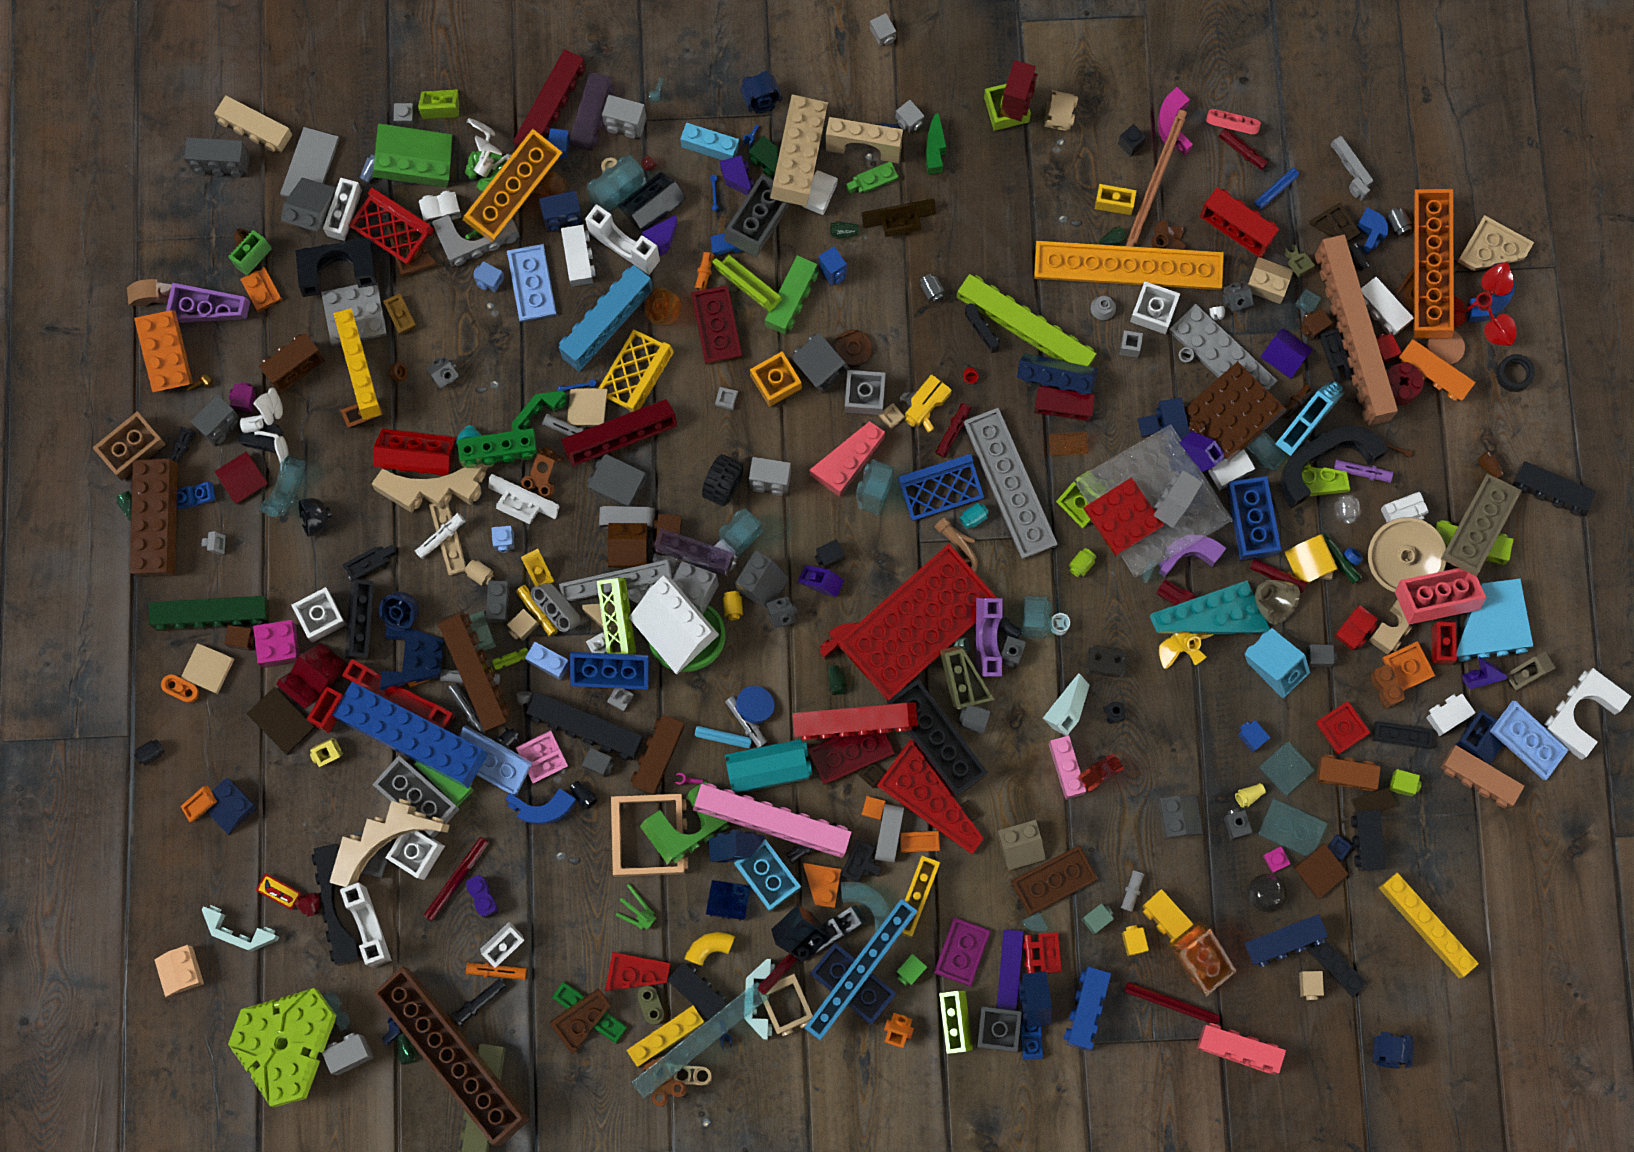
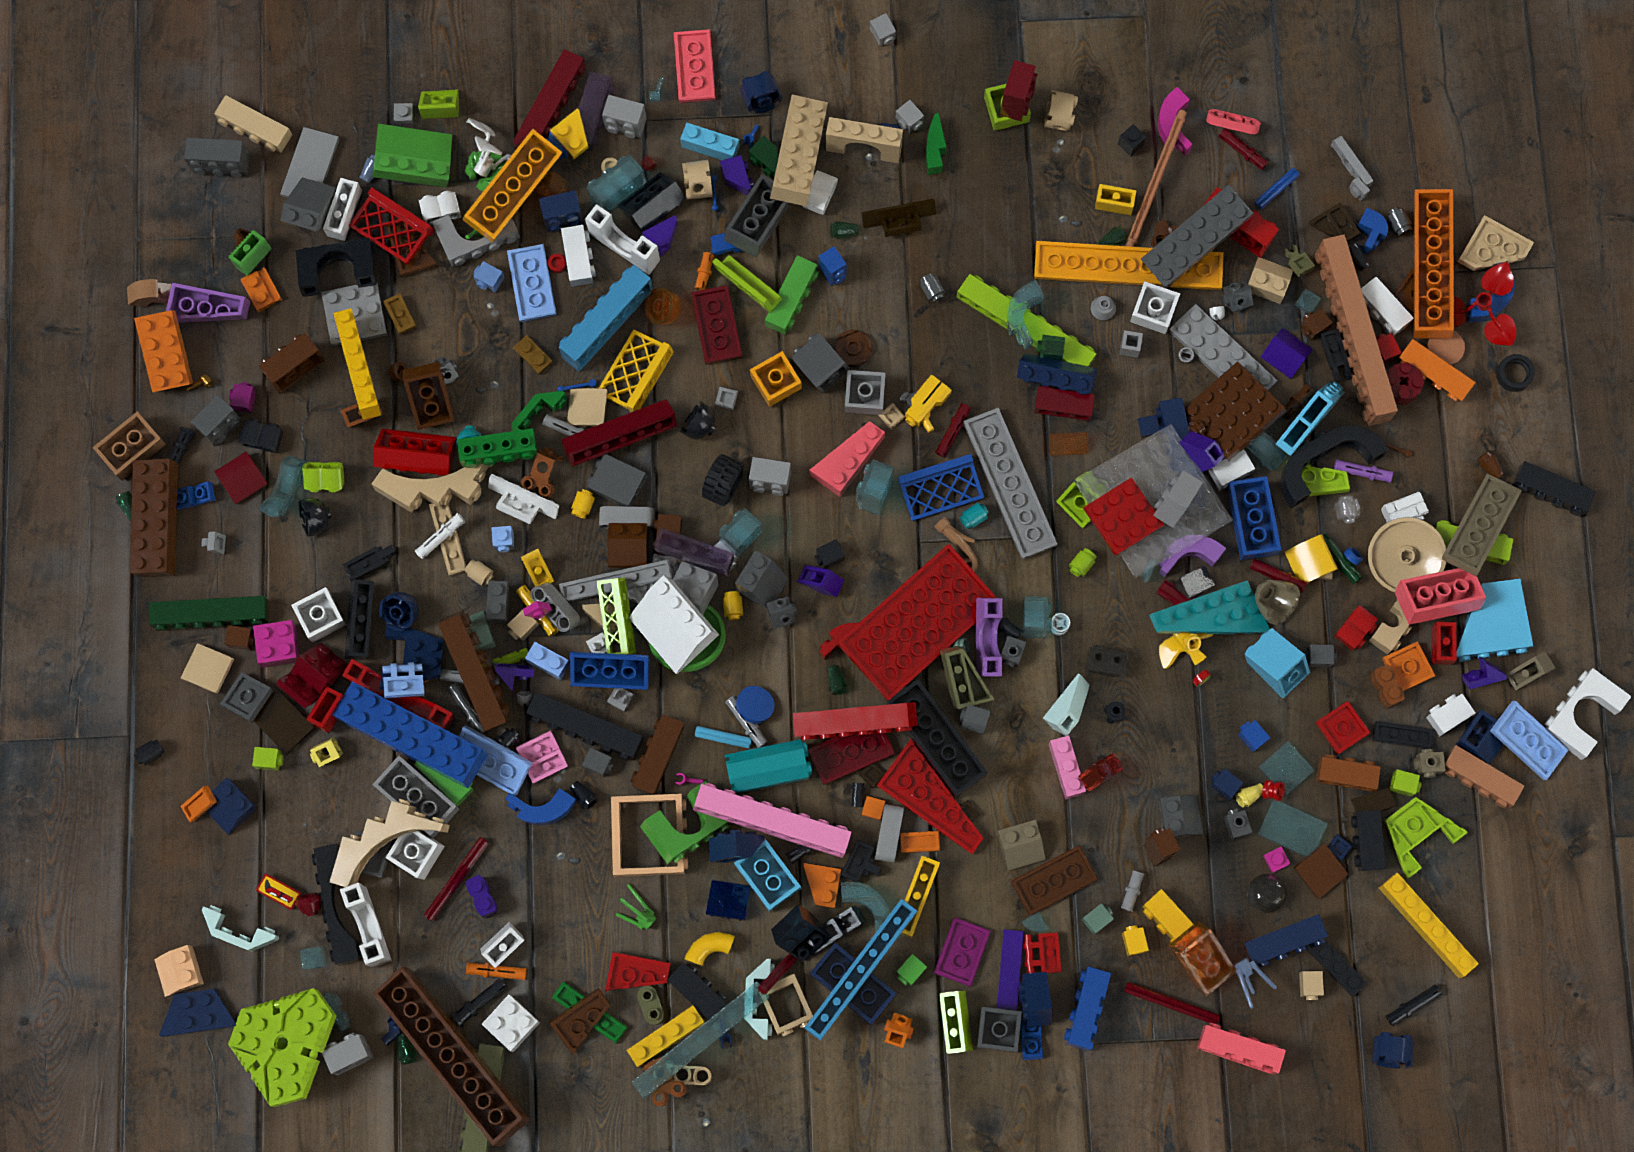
(180, 689): orange plate -> none
(196, 1013): none -> dark blue wing
(246, 697): none -> dark grey plate
(267, 405): white plant -> none
(267, 758): none -> lime brick
(311, 958): none -> clear light blue tile
(323, 476): none -> lime brick
(403, 686): none -> light blue plate
(428, 395): none -> reddish brown brick
(508, 671): none -> dark purple slope
(510, 1023): none -> white brick
(533, 355): none -> pearl gold plate
(537, 610): none -> dark pink plate
(557, 263): none -> red tile
(571, 134): none -> yellow wing
(582, 503): none -> yellow brick
(694, 66): none -> coral tile
(697, 179): none -> tan brick
(699, 422): none -> black cylinder
(857, 794): none -> black pin
(873, 179): bright green hinge -> none
(970, 375): red hinge -> none
(981, 327): black hinge -> none
(1023, 299): none -> clear light blue arch
(1051, 347): none -> clear green brick
(1161, 846): none -> reddish brown brick
(1195, 582): none -> clear smoke slope
(1197, 236): none -> dark grey brick
(1201, 678): none -> red tile
(1226, 783): none -> dark blue brick
(1243, 970): none -> sand blue plant
(1273, 790): none -> red wheel
(1406, 1009): none -> black pin
(1413, 825): none -> lime wing
(1435, 760): none -> dark tan brick

